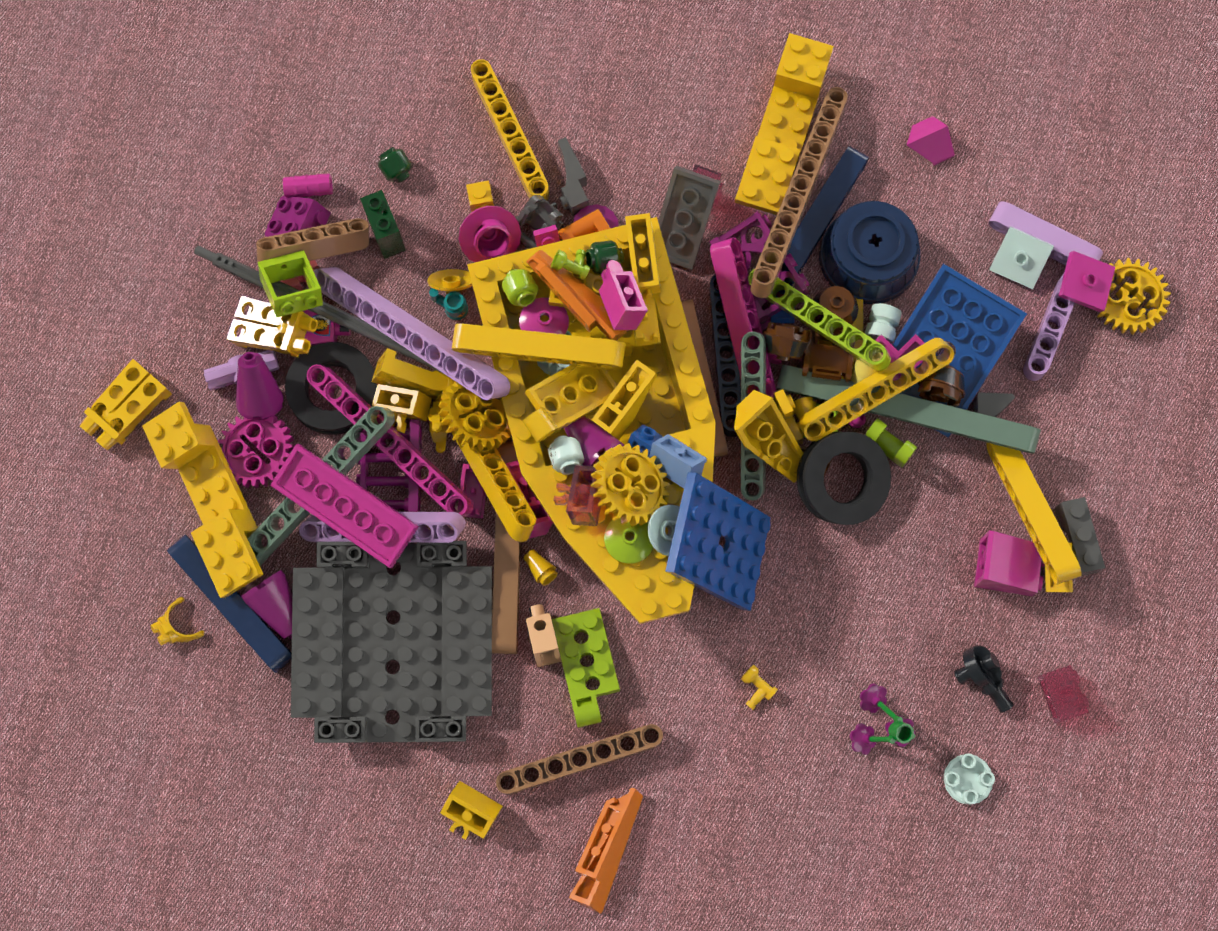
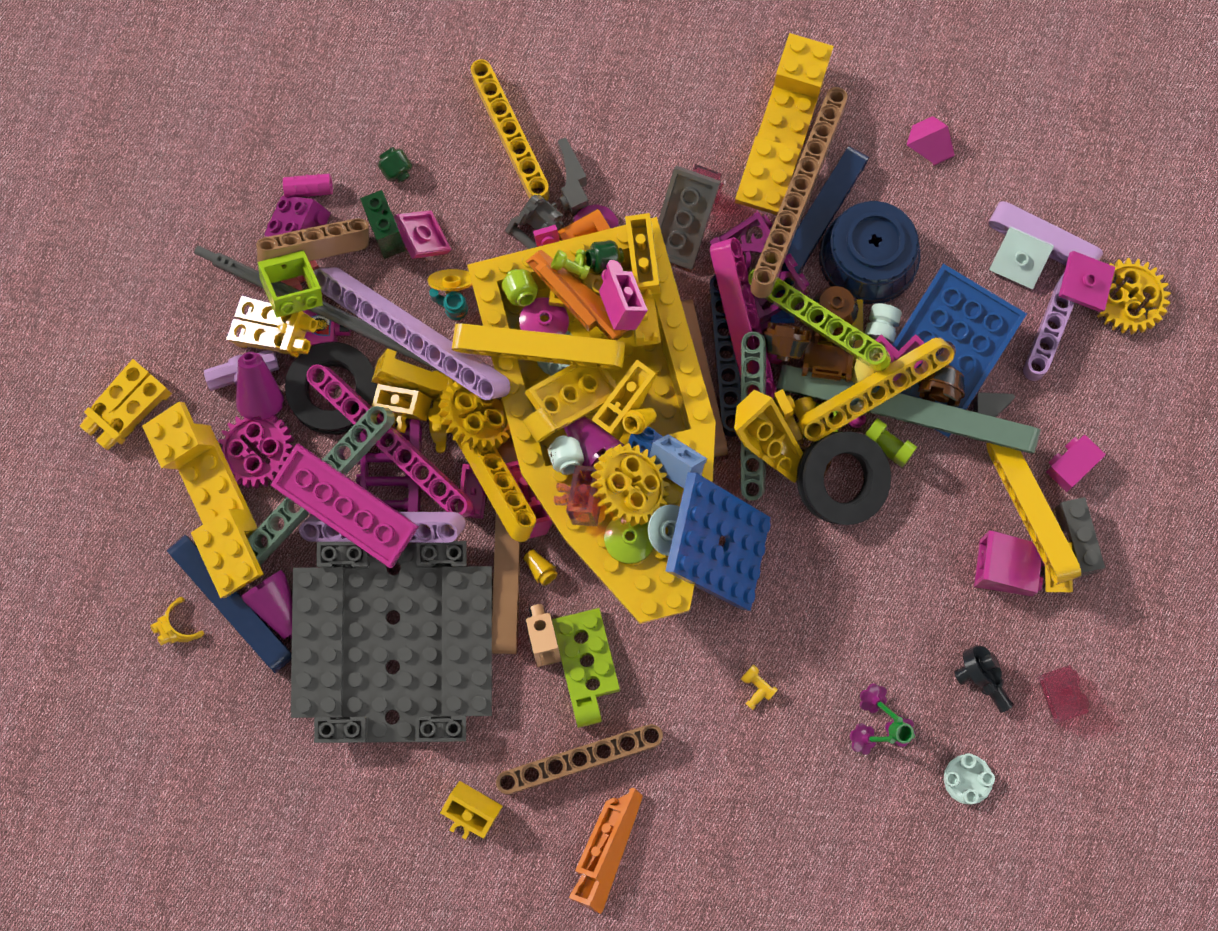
(422, 234): none -> dark pink plate
(479, 195): yellow bracket -> none
(489, 233): dark pink helmet -> none
(638, 420): none -> yellow cone
(1075, 463): none -> dark pink brick

